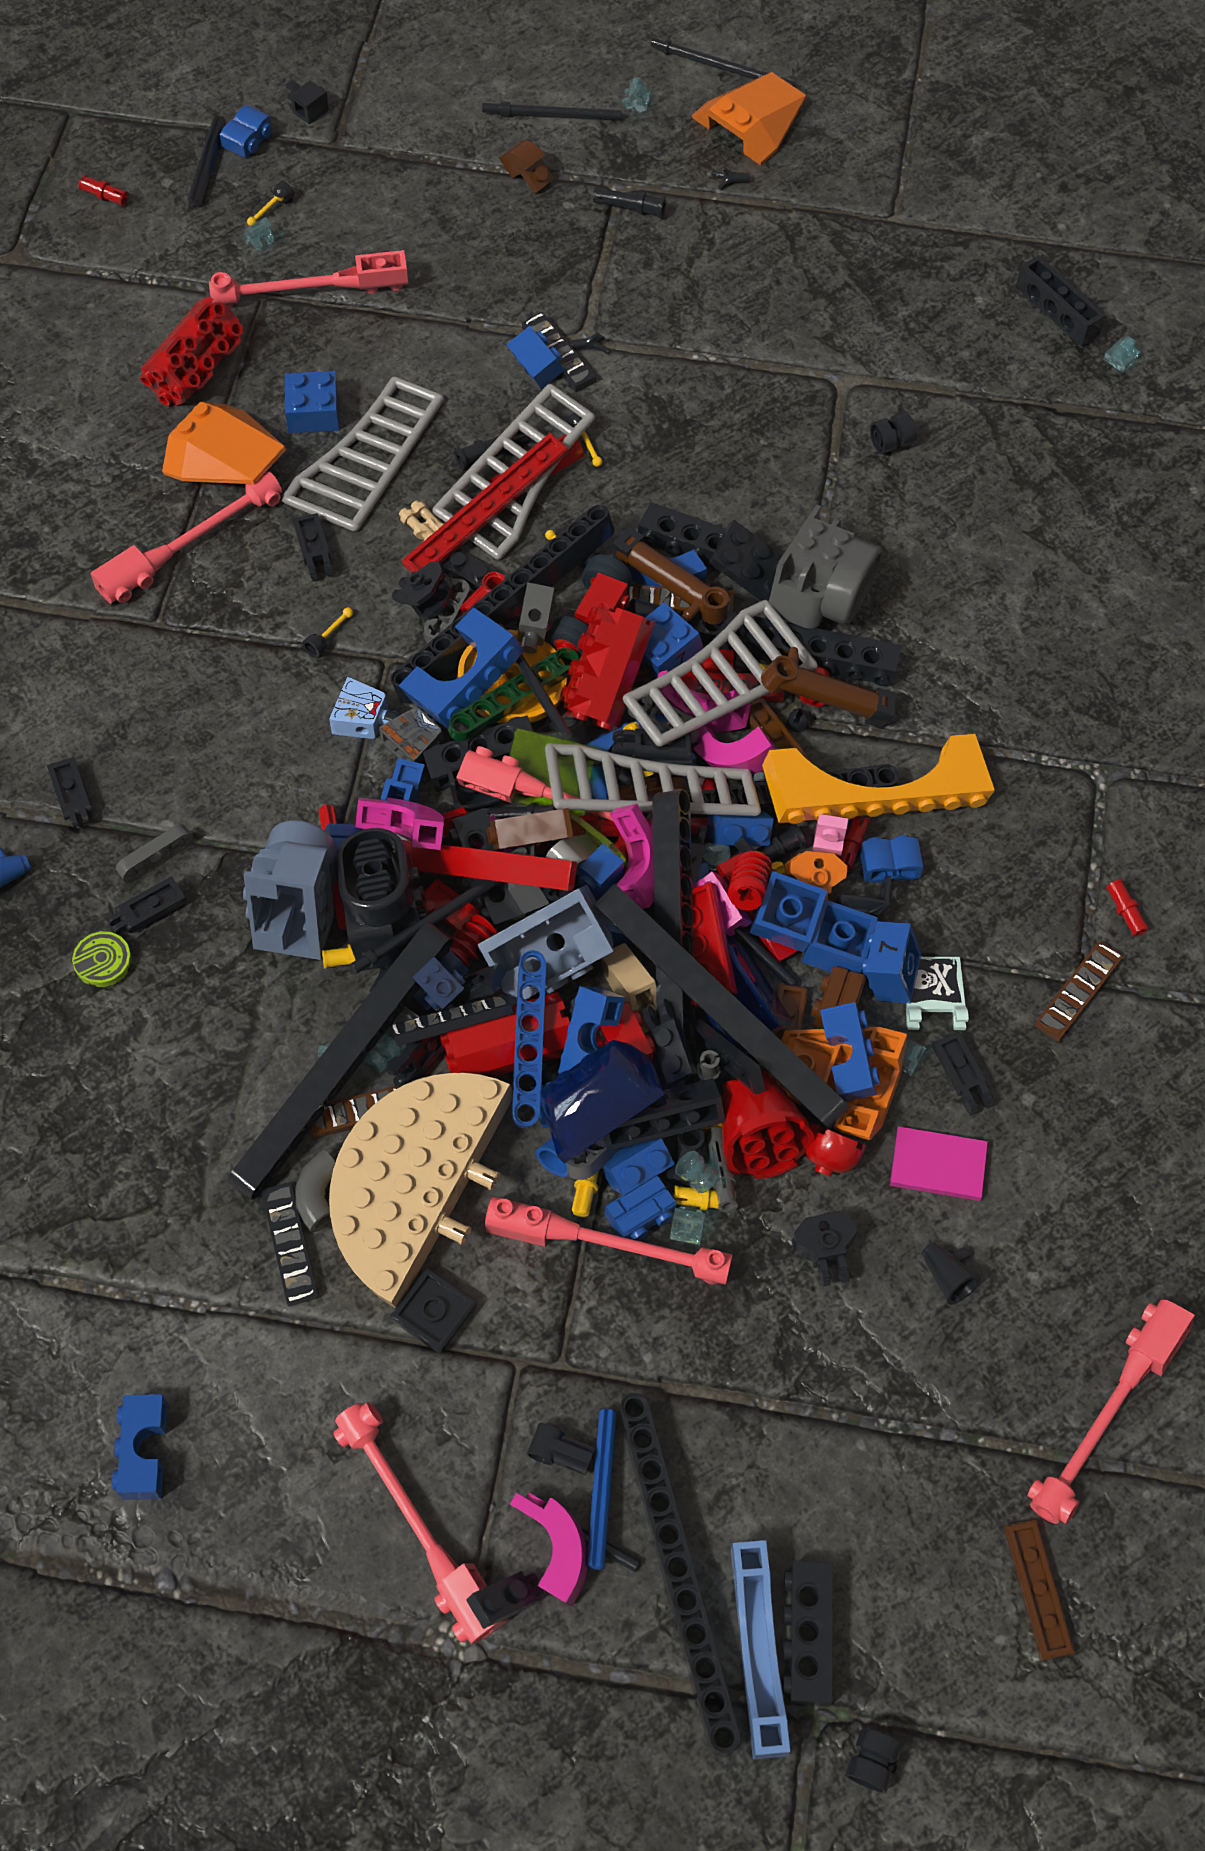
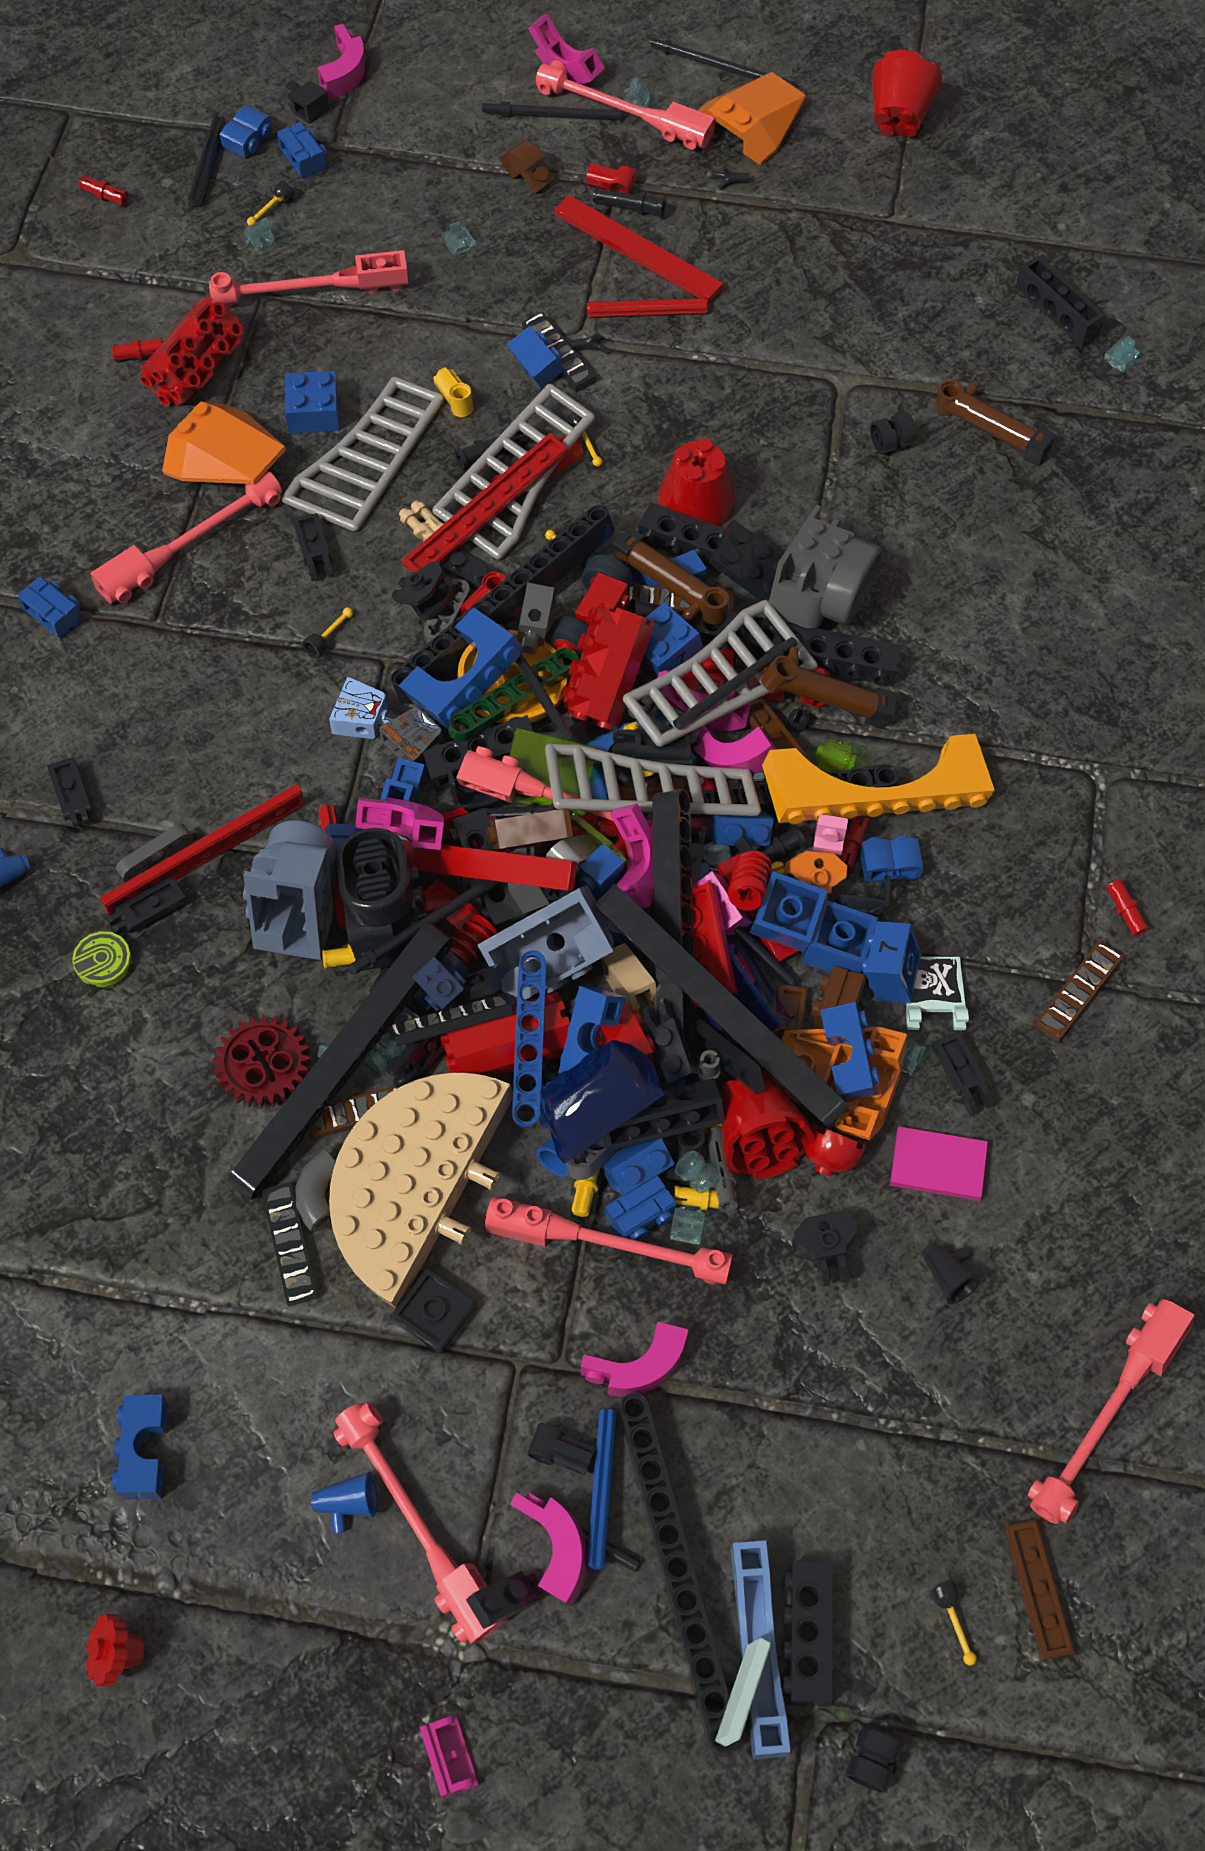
(50, 606): none -> blue brick
(111, 1650): none -> red plant
(136, 349): none -> red pin
(208, 847): none -> red tile
(237, 1073): none -> dark red gear
(302, 150): none -> blue brick
(348, 70): none -> dark pink arch
(349, 1497): none -> blue piece
(449, 1756): none -> dark pink hinge
(455, 392): none -> yellow piece
(458, 239): none -> clear light blue tile
(580, 65): none -> dark pink arch
(611, 179): none -> red piece
(638, 249): none -> red tile
(645, 1372): none -> dark pink arch
(647, 307): none -> red axle
(676, 122): none -> coral bar
(699, 483): none -> red cone
(734, 683): none -> black bar
(743, 1692): none -> light aqua tile
(835, 755): none -> clear neon green head
(903, 91): none -> red cone
(946, 1598): none -> hinge
(961, 403): none -> reddish brown piece

